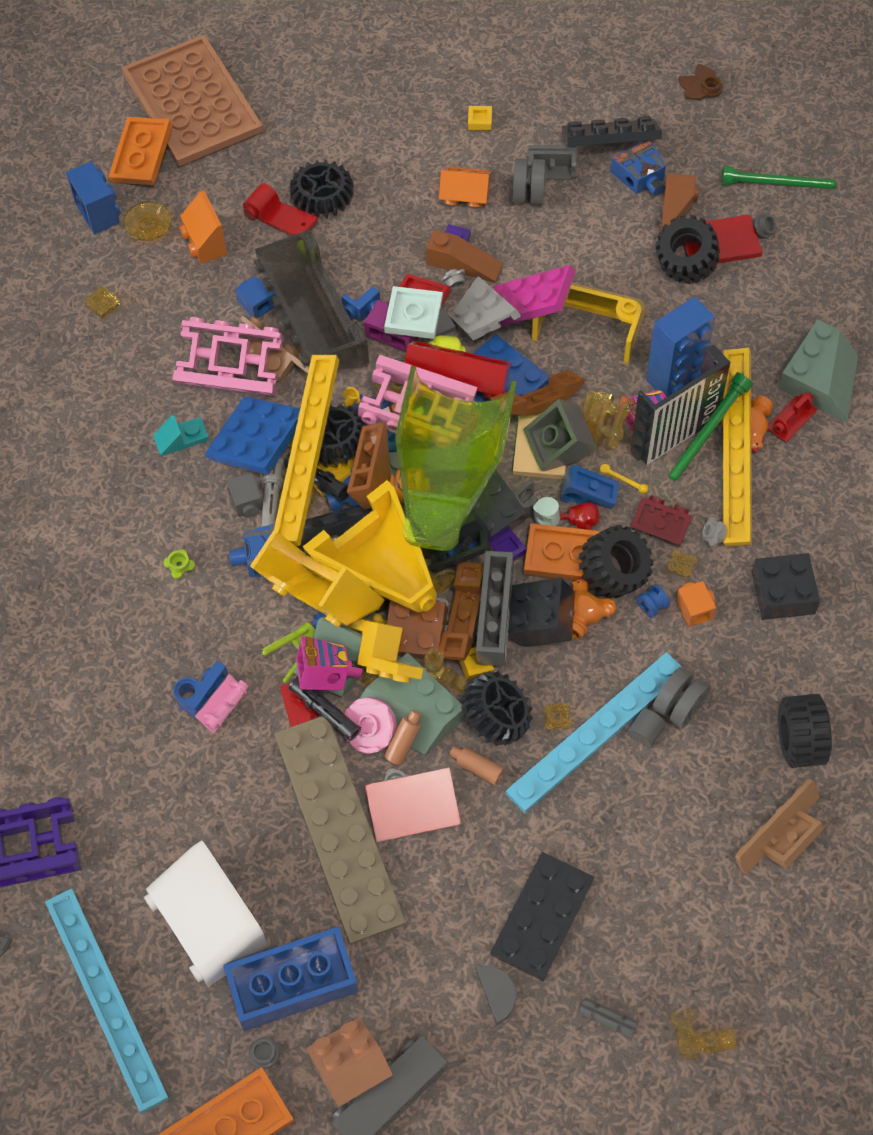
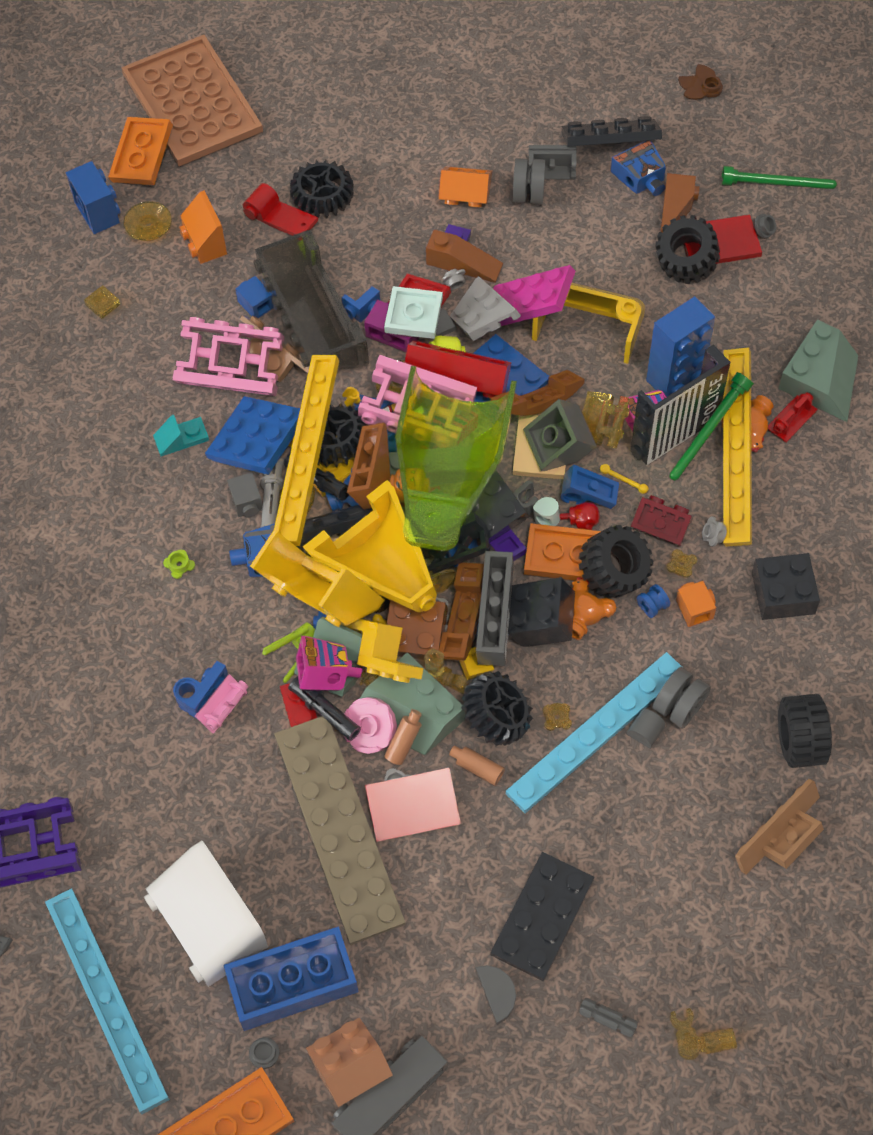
(480, 118): yellow plate -> none

